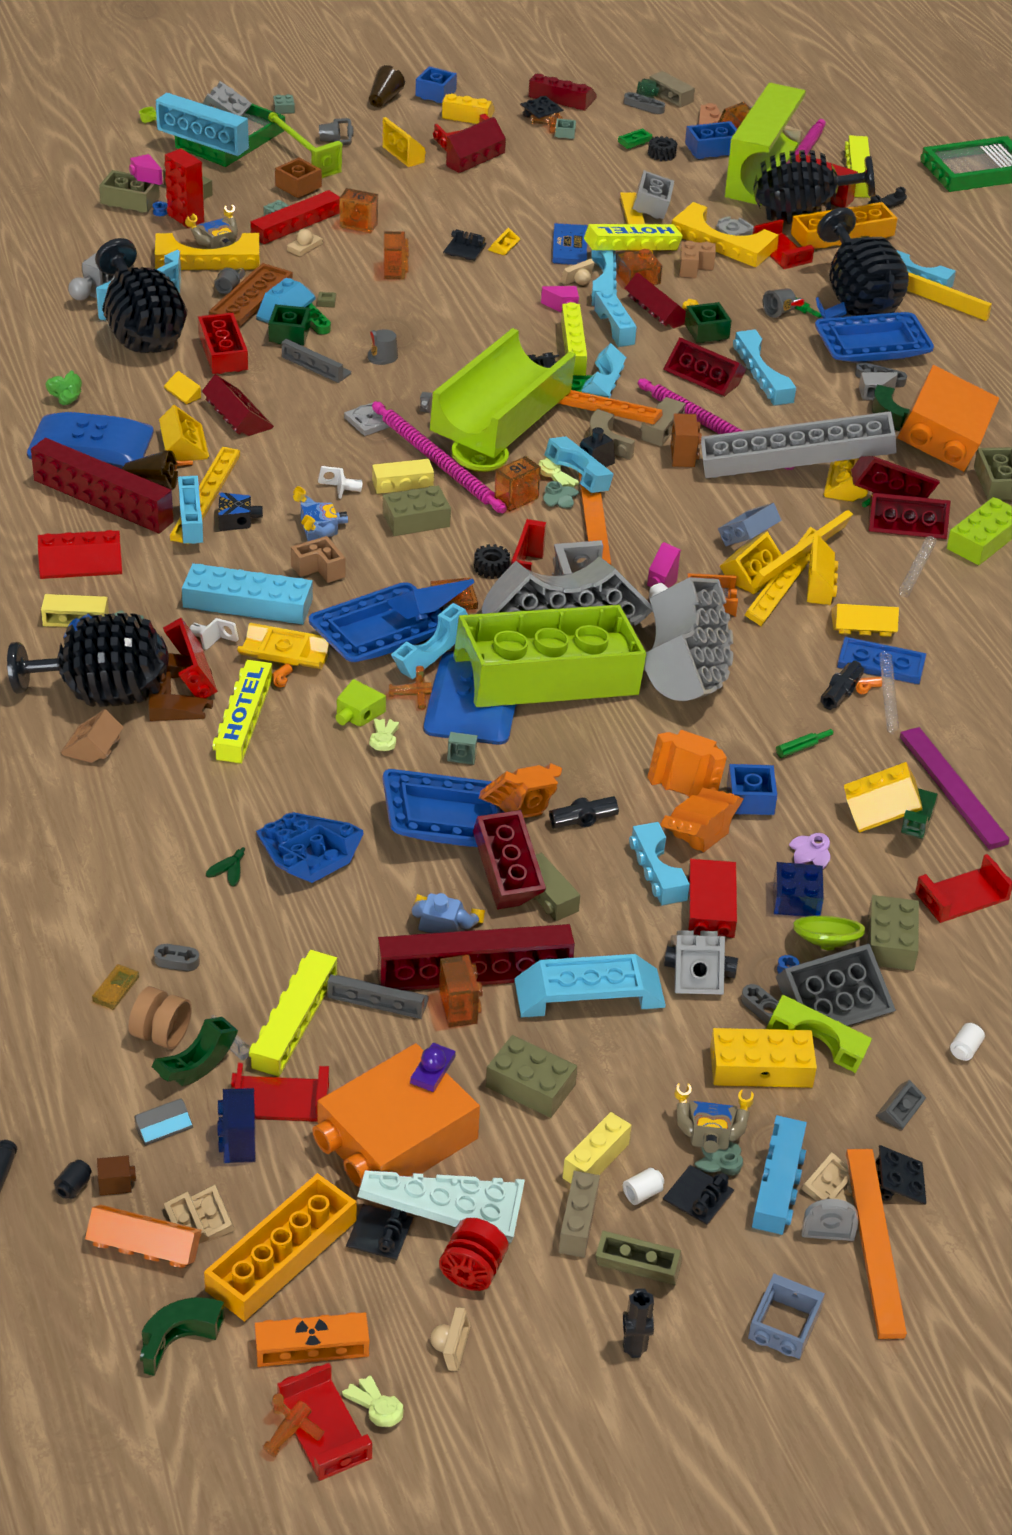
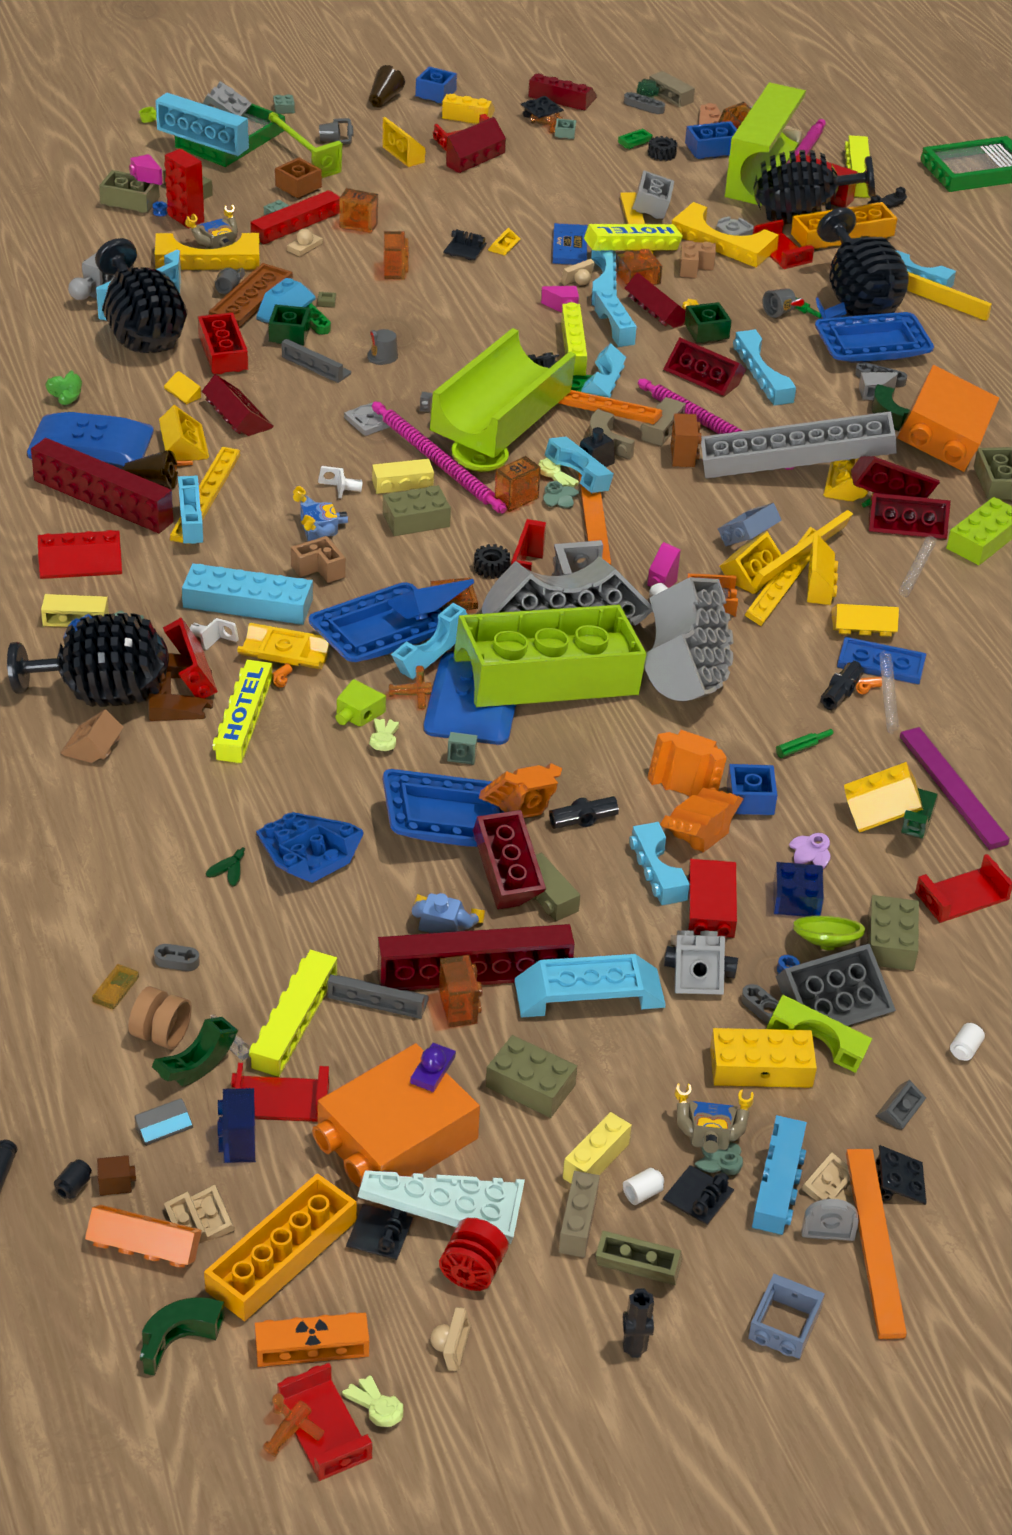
(236, 511): black torso -> none

